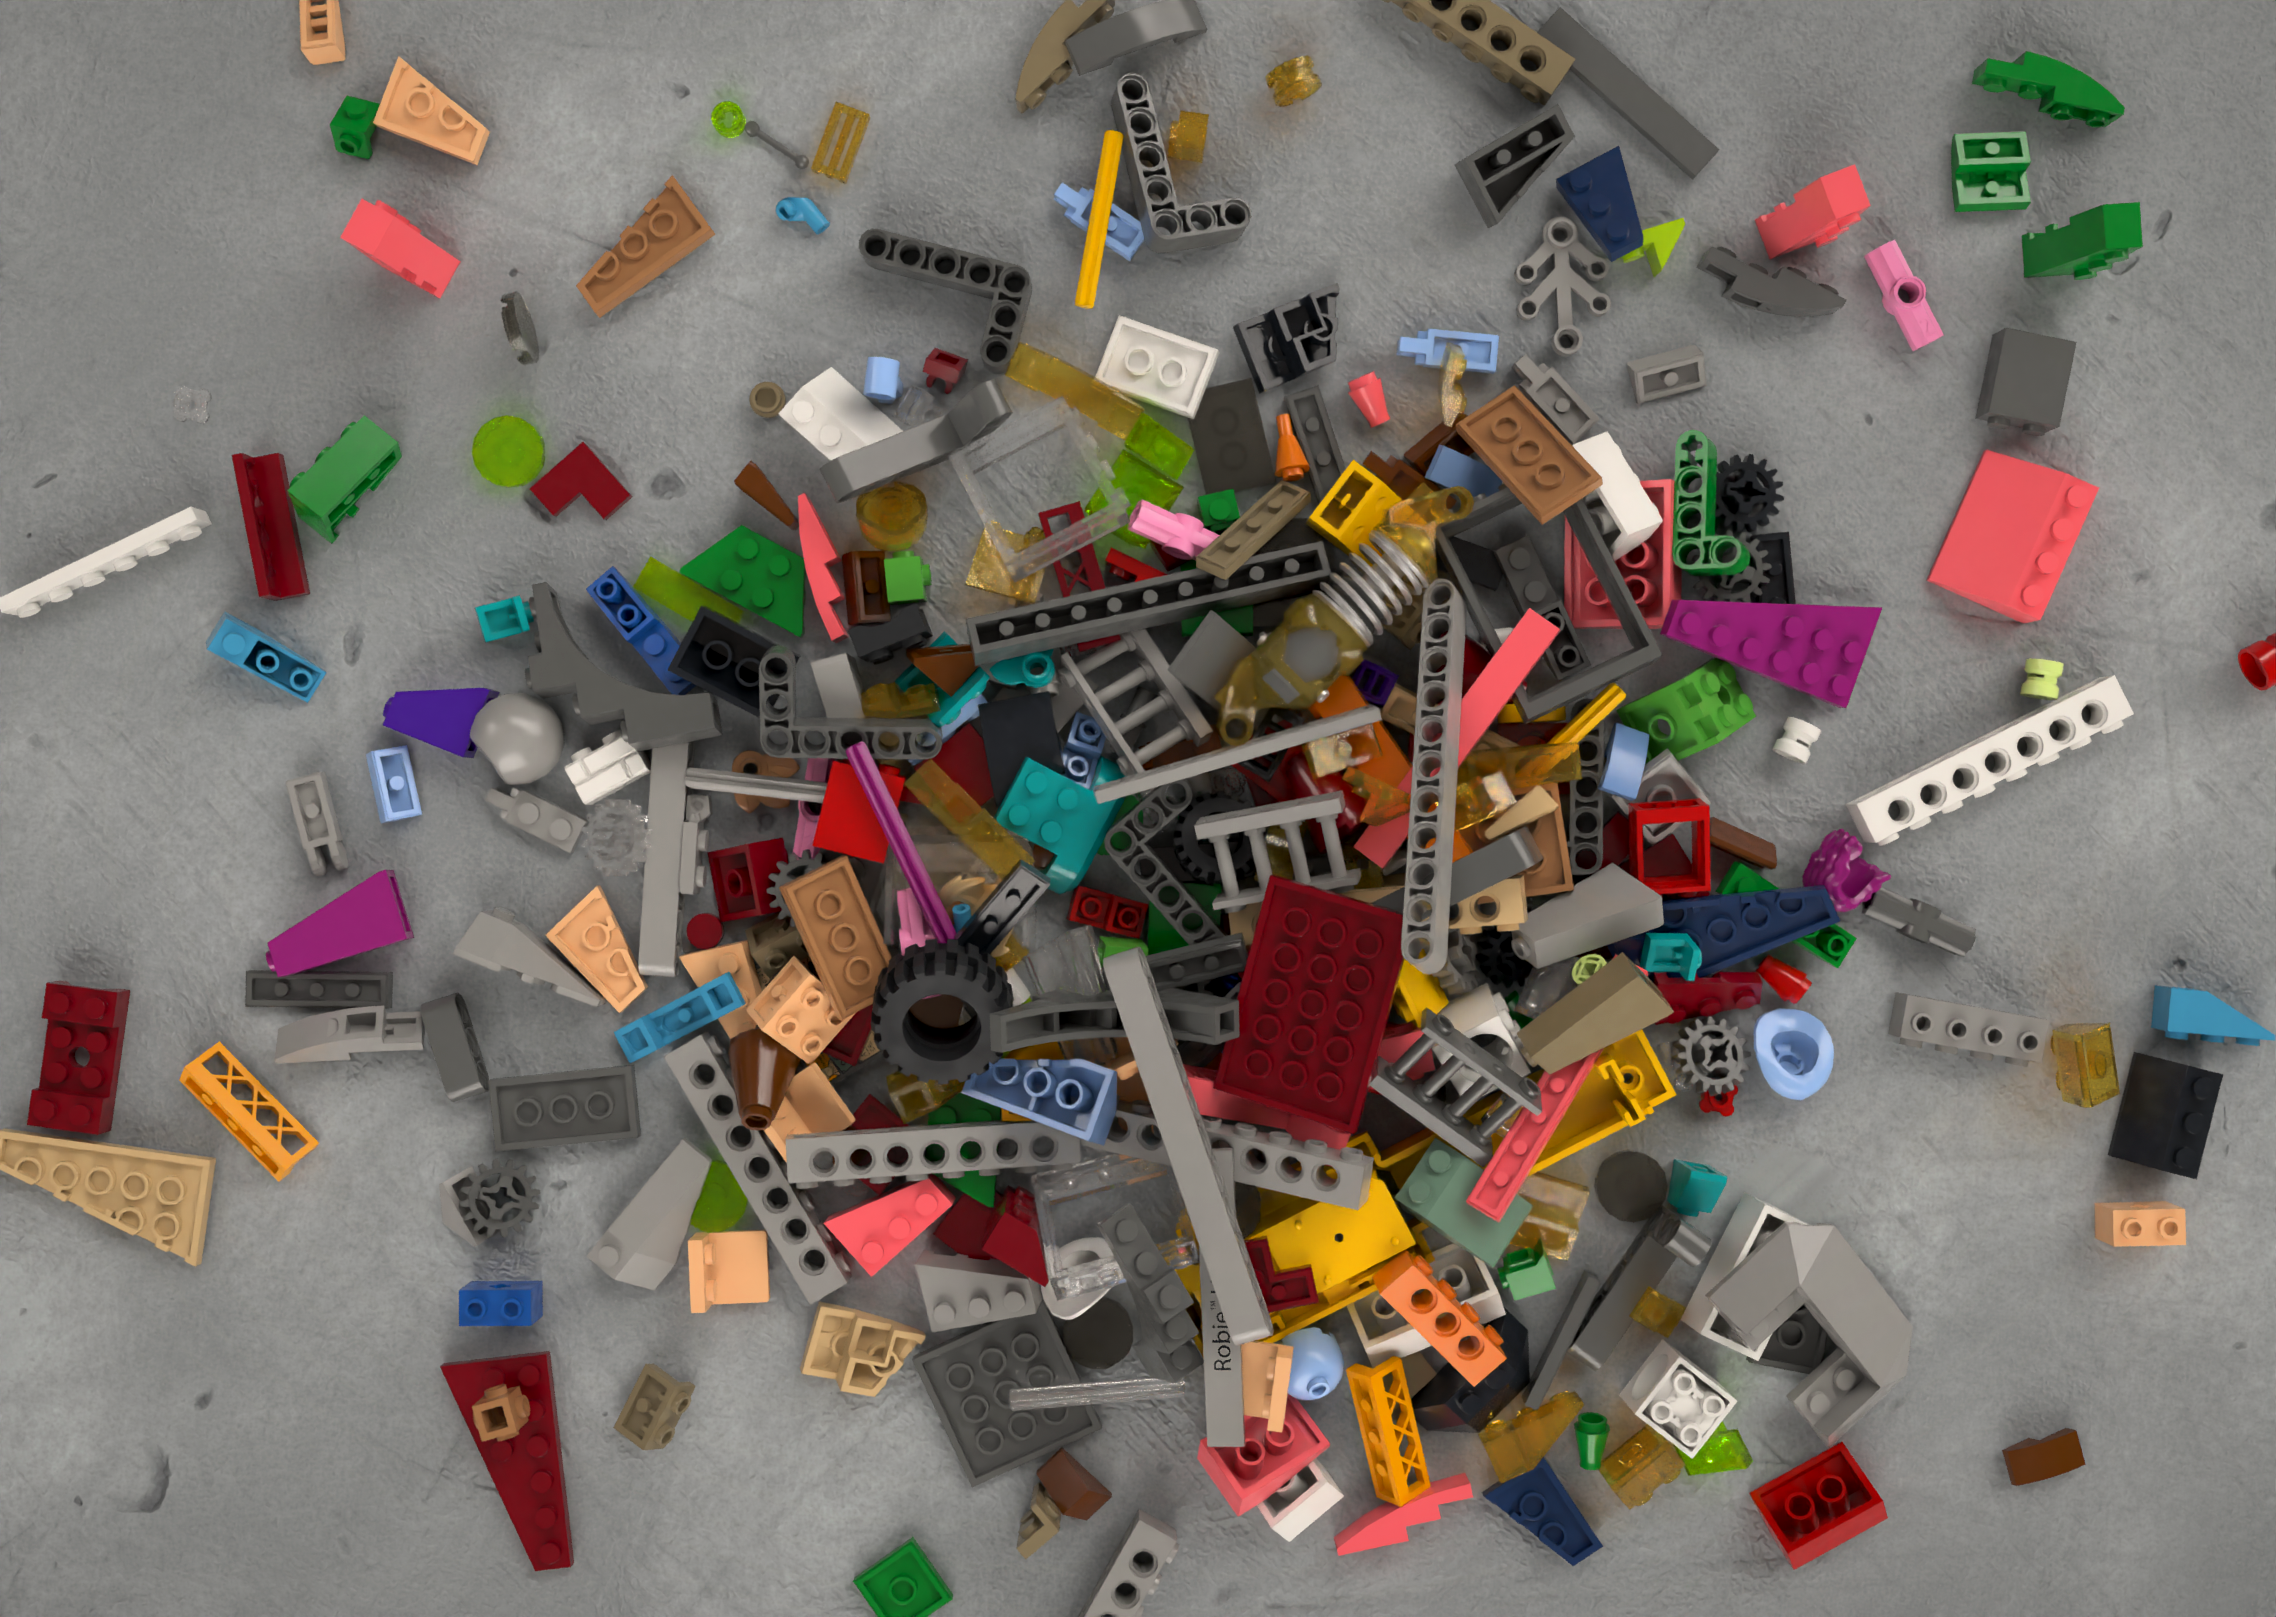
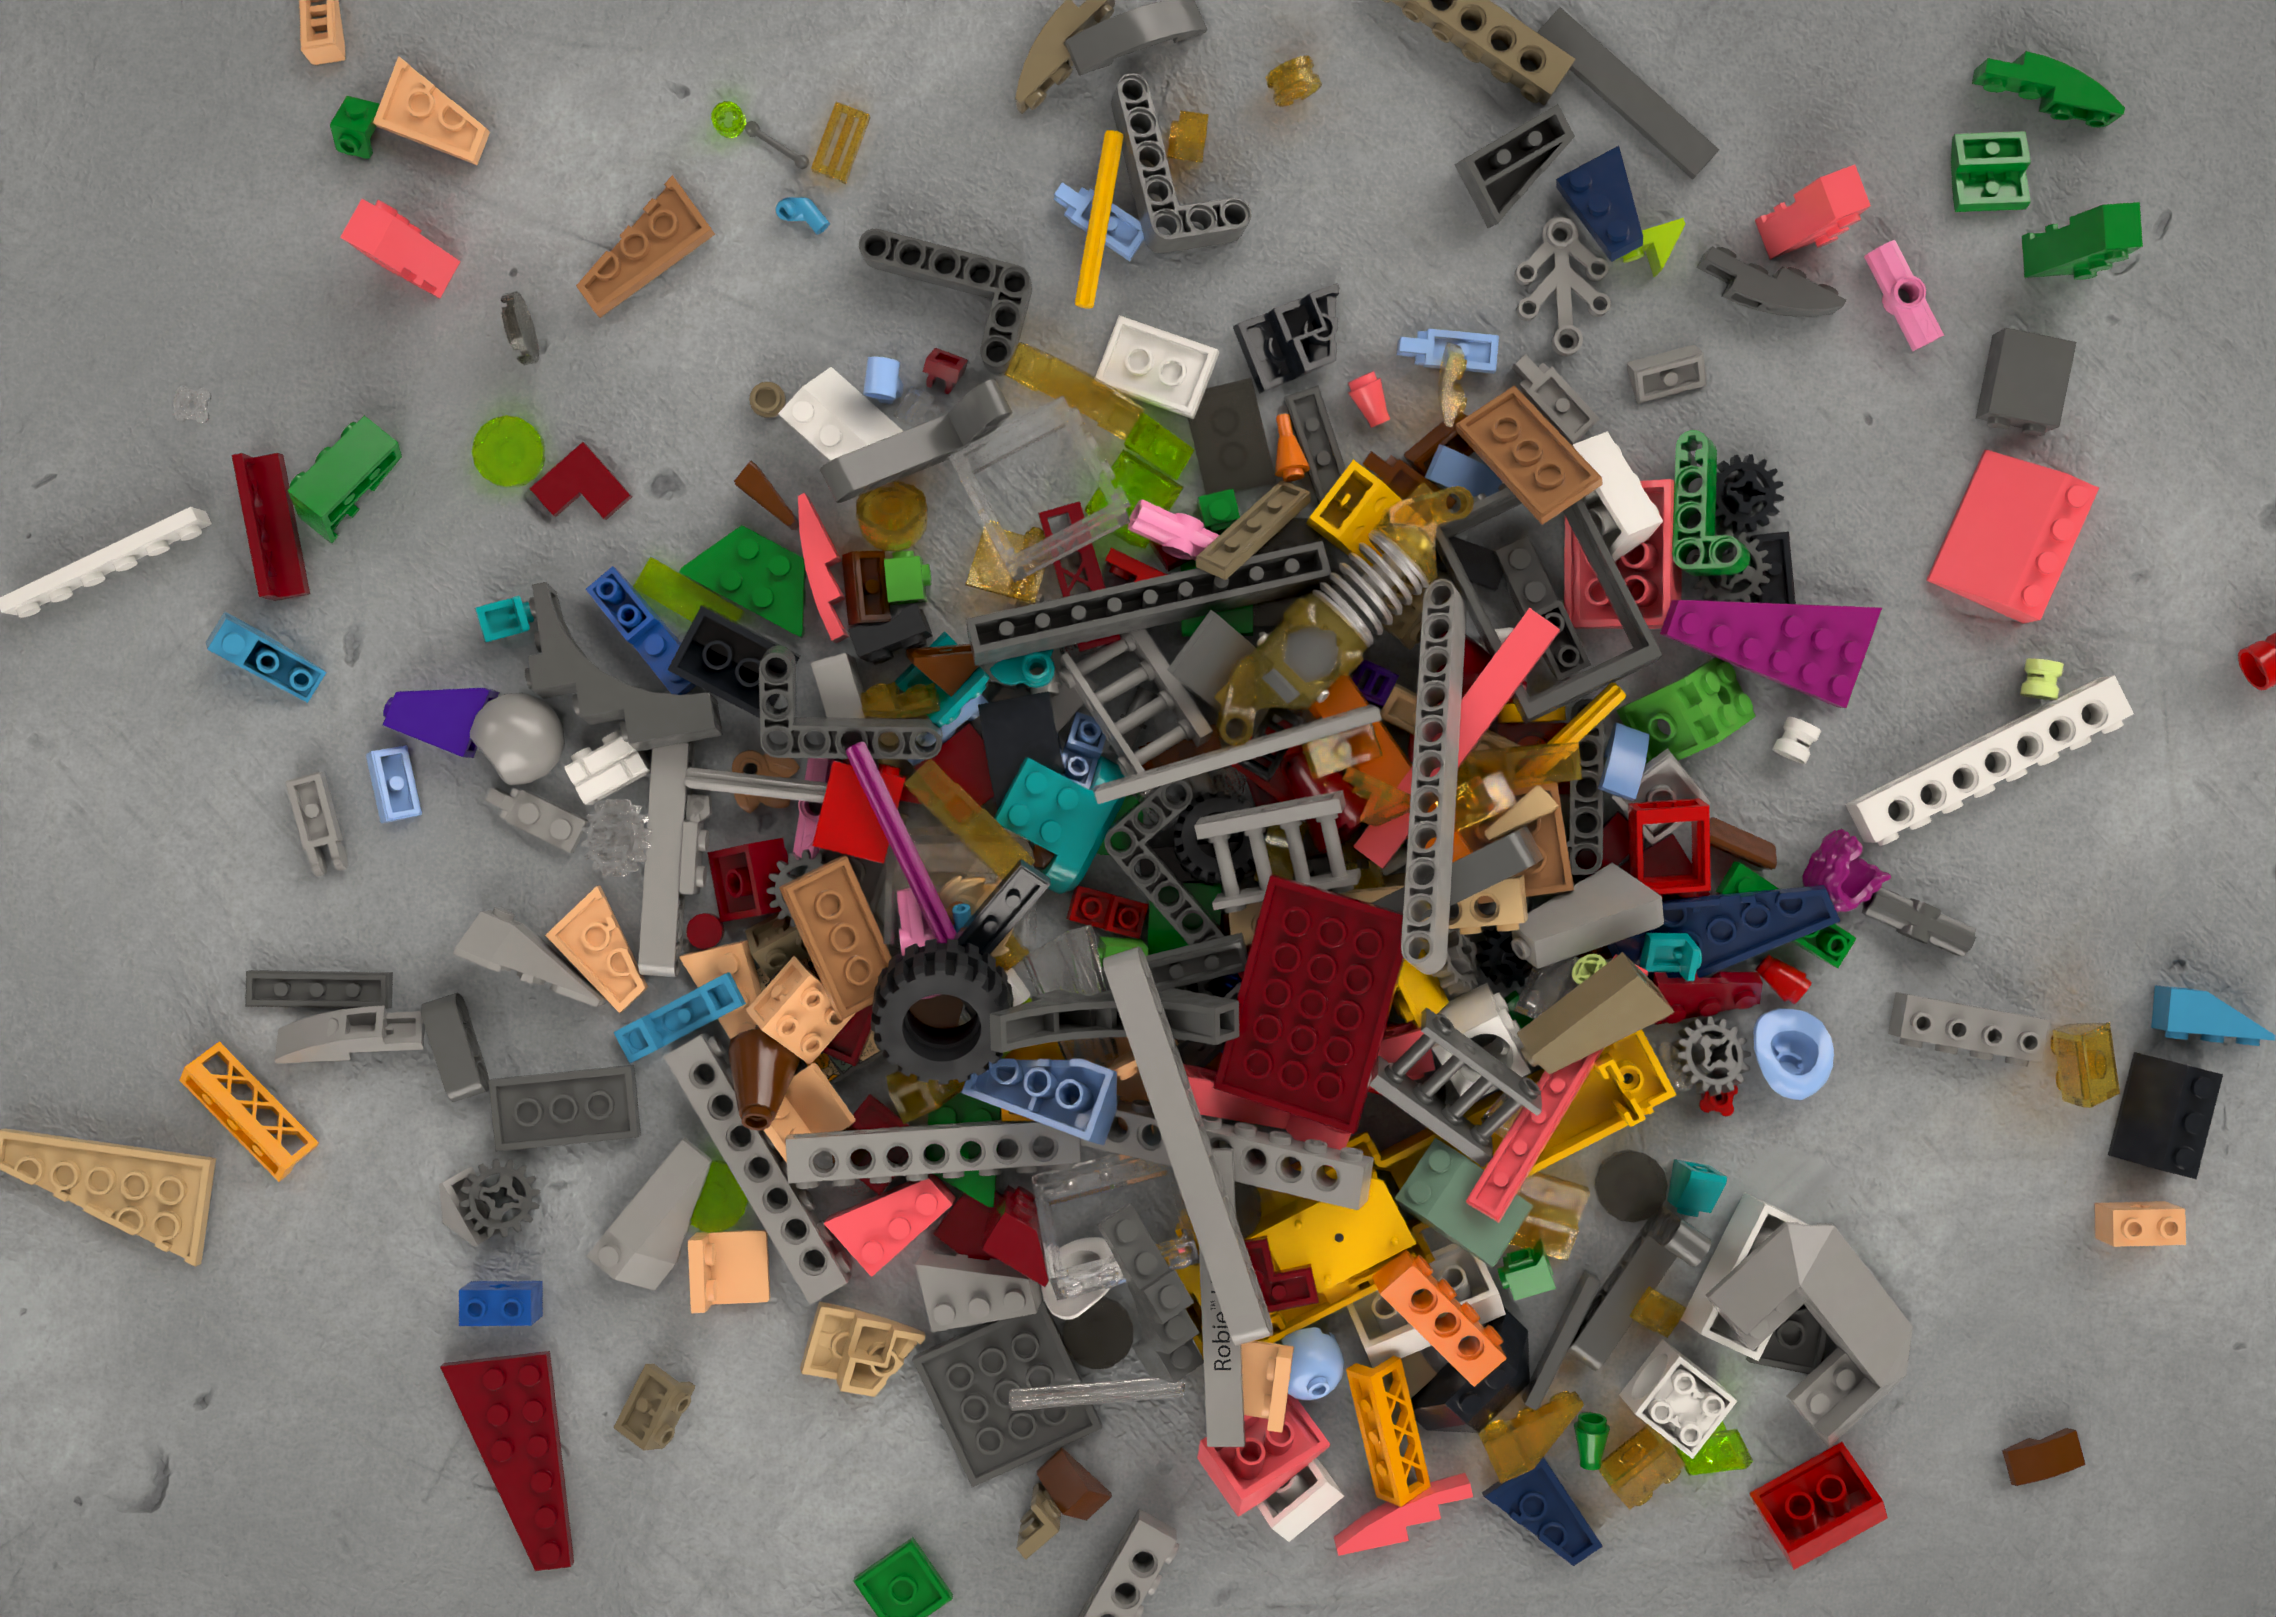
(73, 1094): dark red piece -> none
(352, 924): magenta slope -> none
(498, 1422): medium nougat brick -> none

